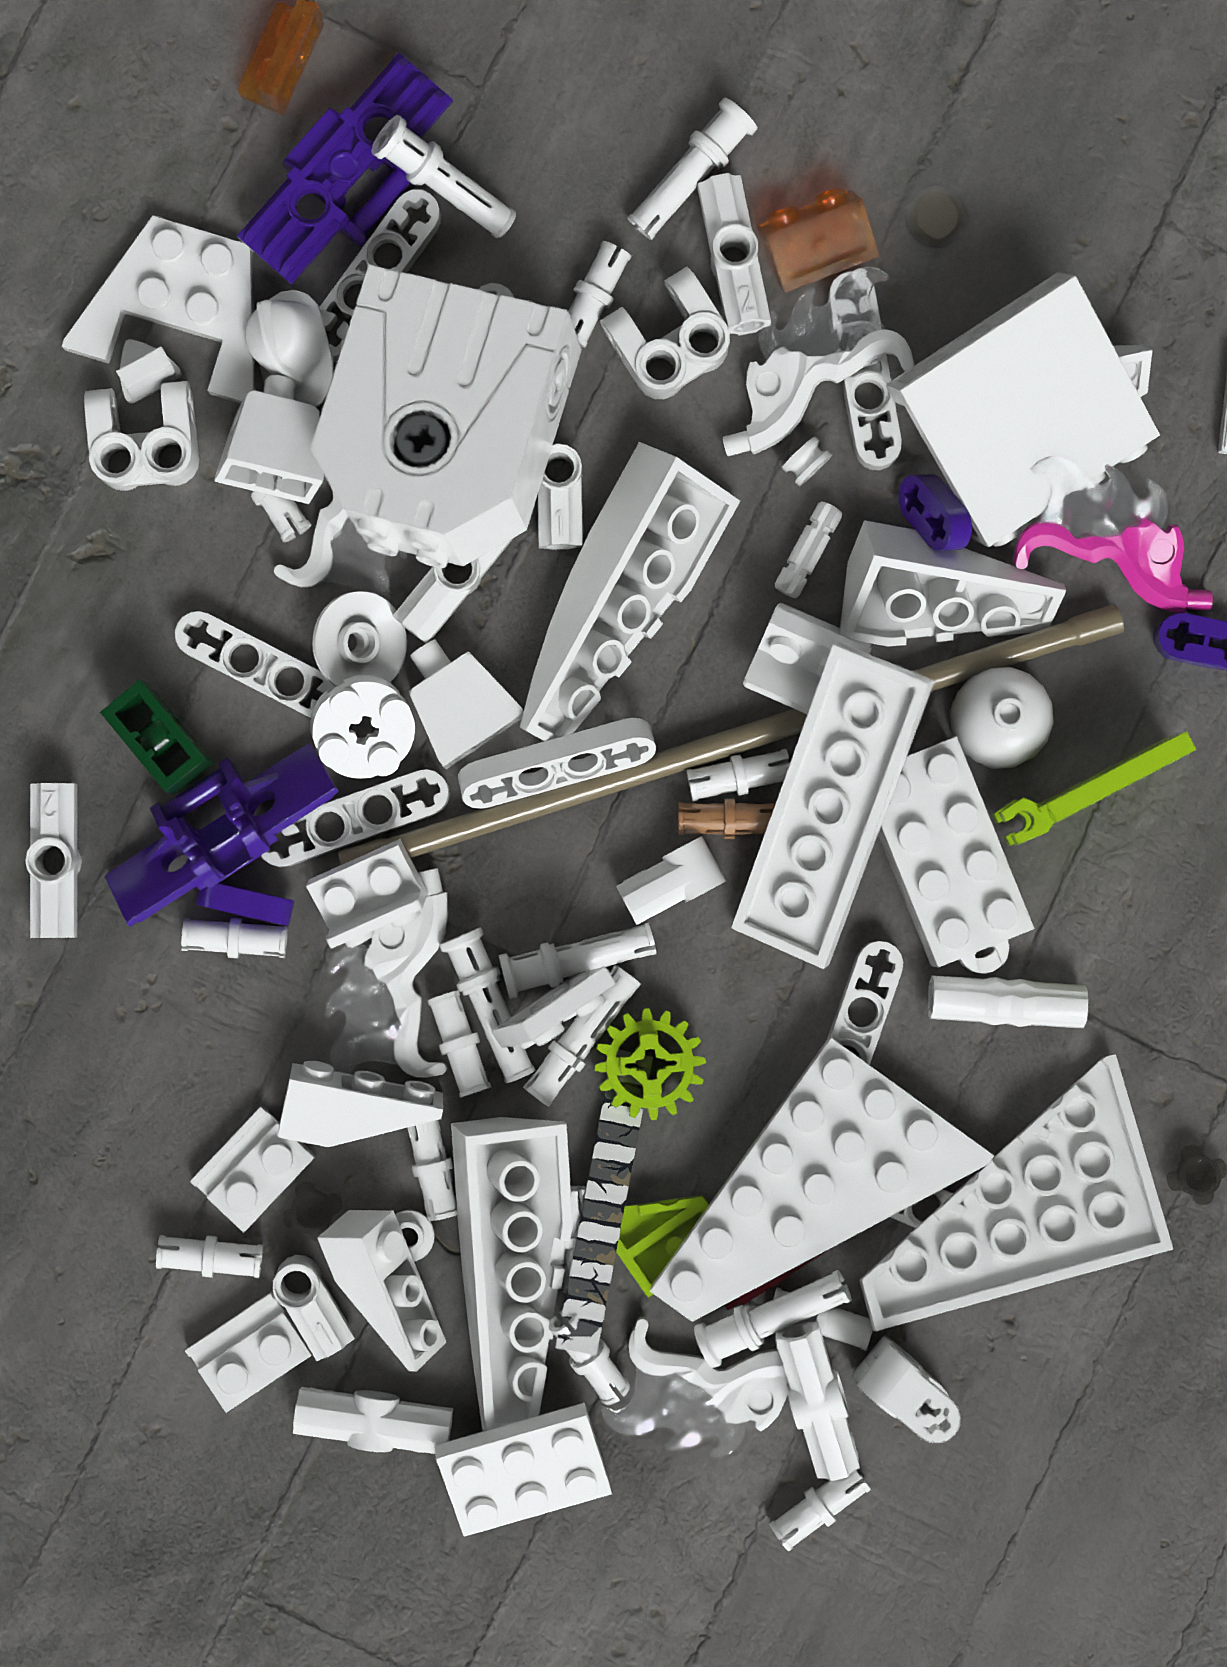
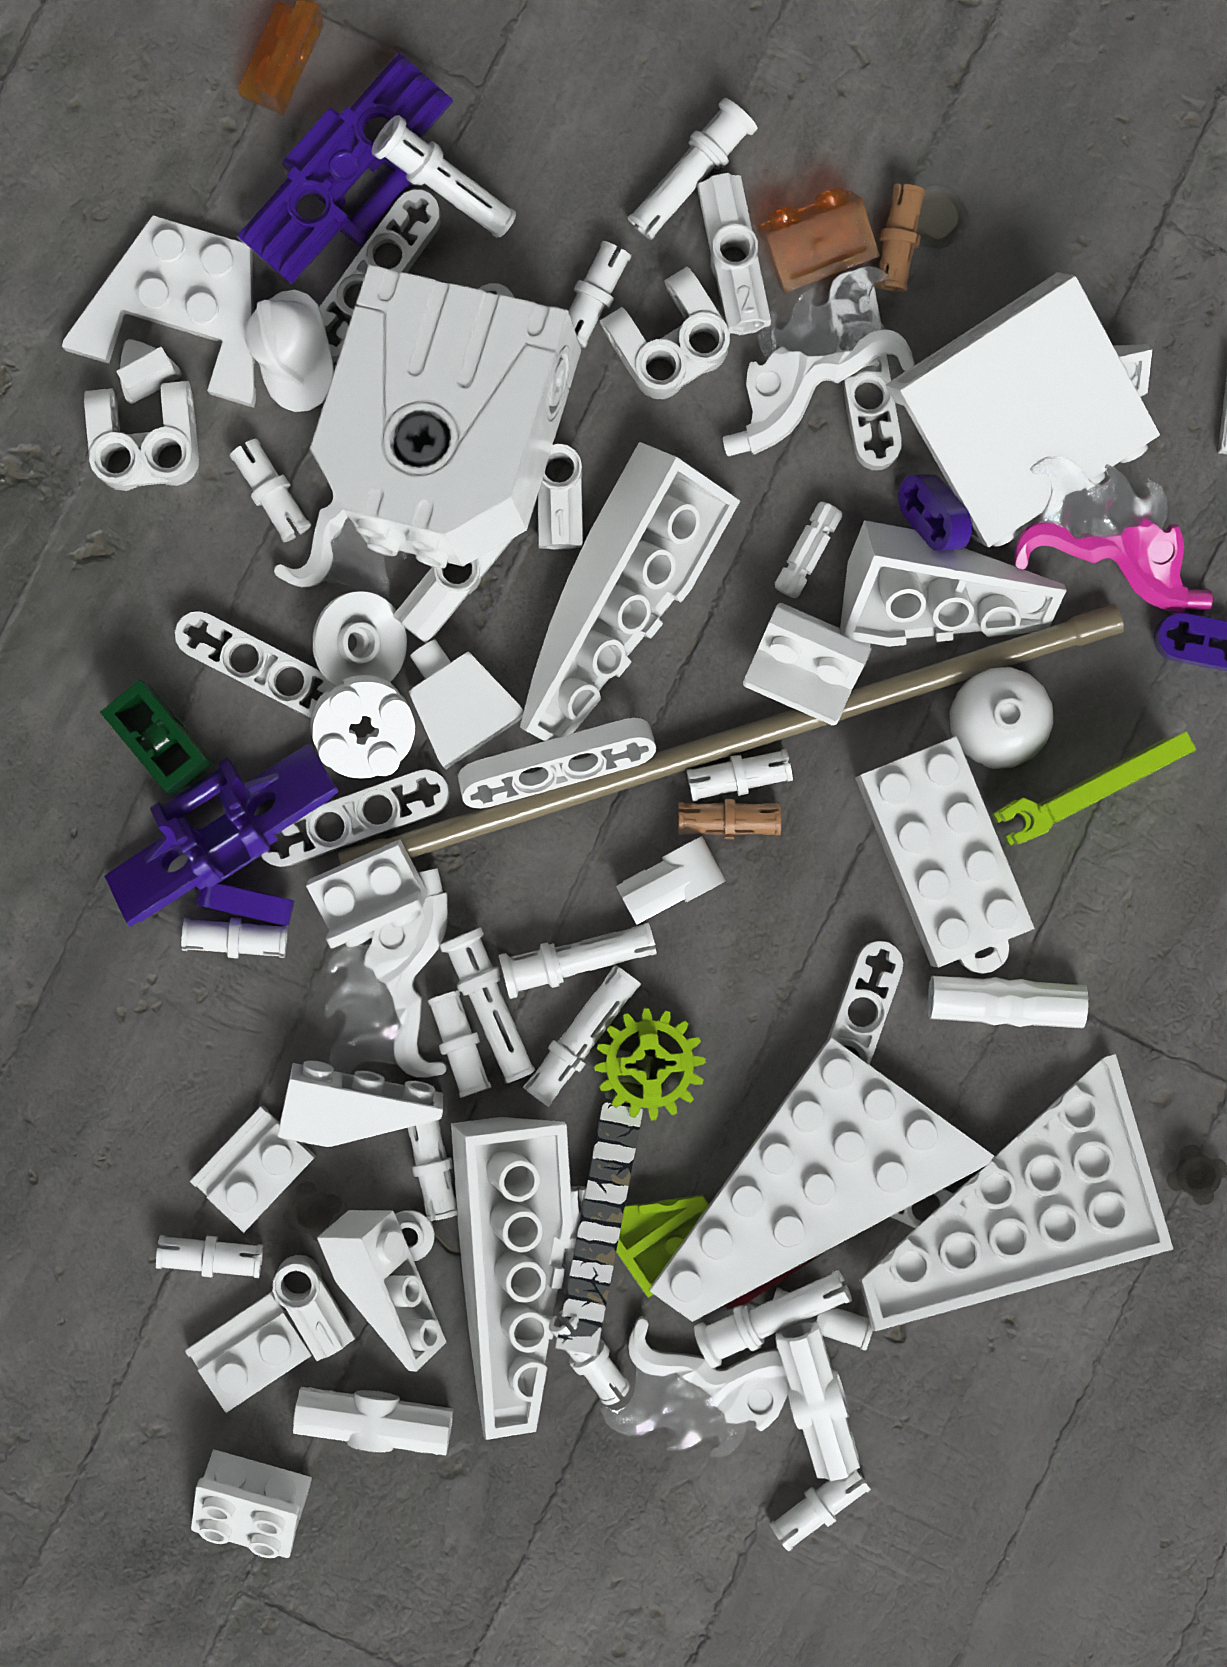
(51, 825): white piece -> none
(249, 1504): none -> white bracket
(272, 444): white torso -> none
(523, 1469): white plate -> none
(543, 1017): white plate -> none
(807, 461): white bush -> none
(832, 804): white plate -> none
(900, 236): none -> medium nougat pin
(901, 1388): white piece -> none

